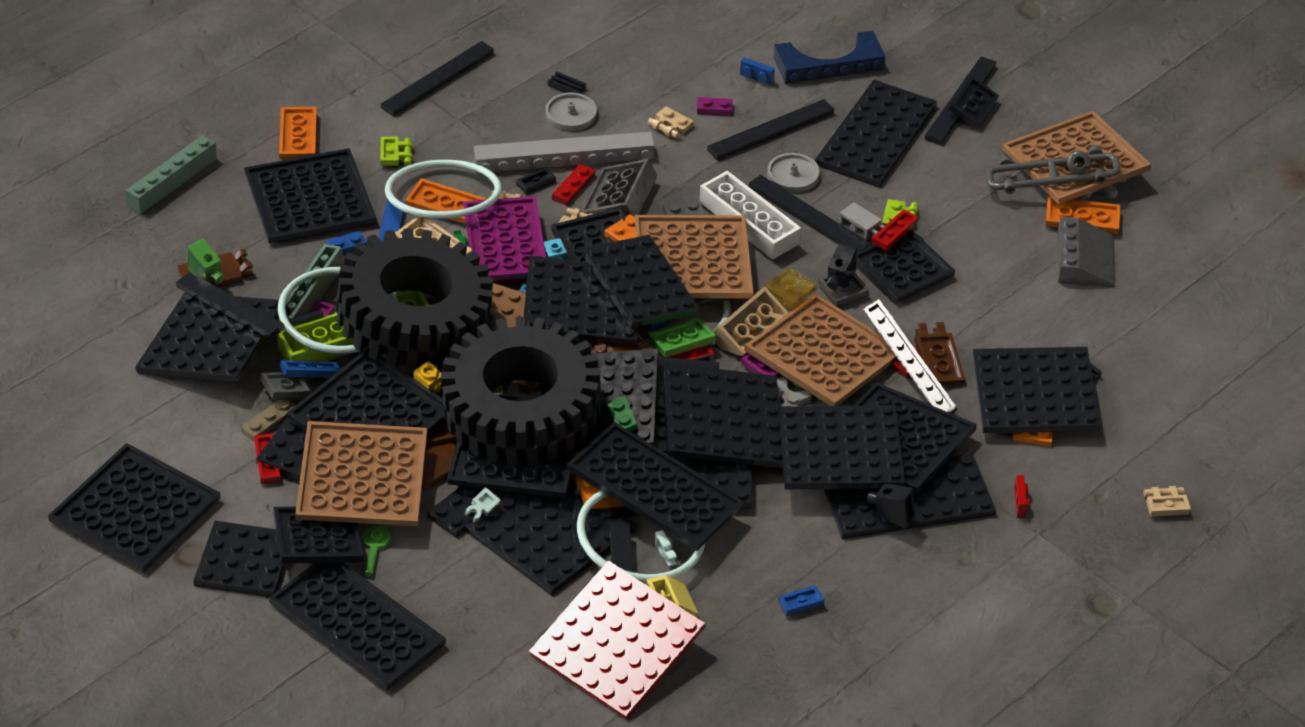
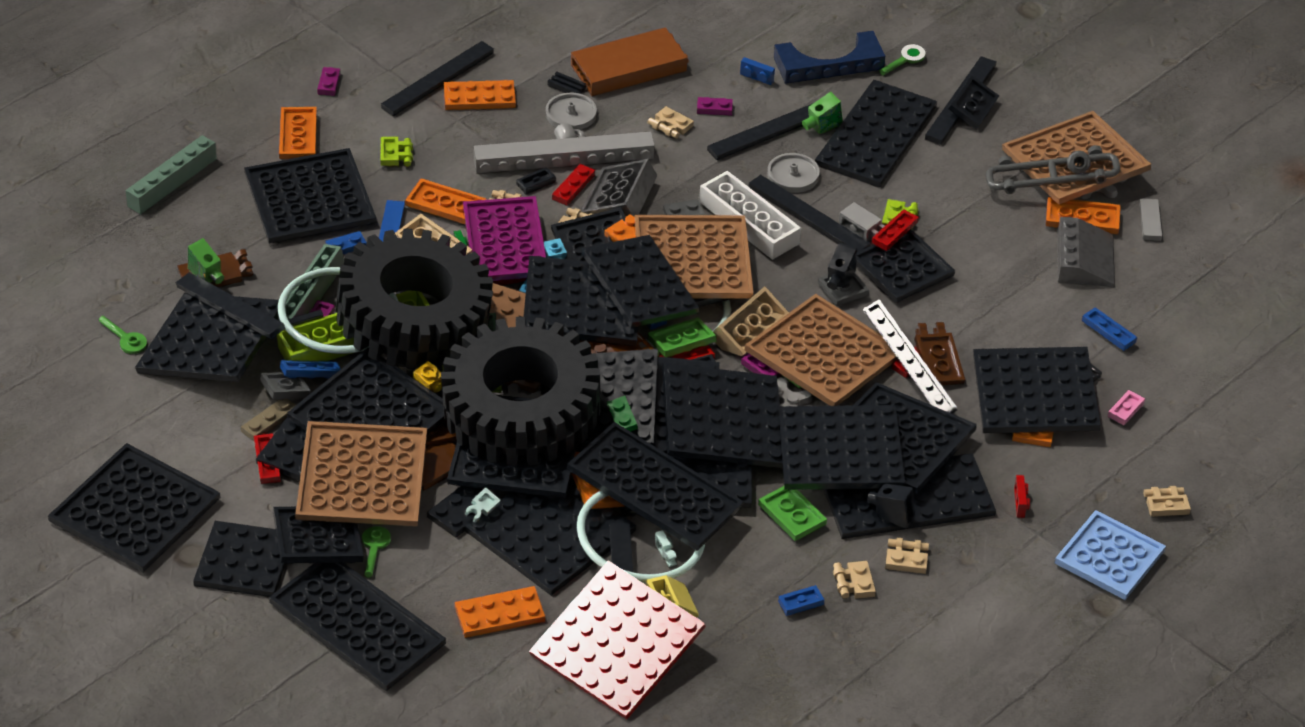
(130, 342): none -> bright green piece
(328, 81): none -> magenta plate
(443, 214): light aqua piece -> none
(479, 95): none -> orange plate
(499, 611): none -> orange plate
(566, 131): none -> light grey piece
(629, 61): none -> dark orange brick
(791, 288): clear yellow bracket -> none
(792, 512): none -> bright green plate
(824, 114): none -> bright green torso
(860, 579): none -> tan plate
(907, 560): none -> tan plate
(910, 54): none -> piece
(1109, 329): none -> blue plate
(1110, 554): none -> light blue plate
(1126, 407): none -> bright pink plate
(1150, 219): none -> light grey tile

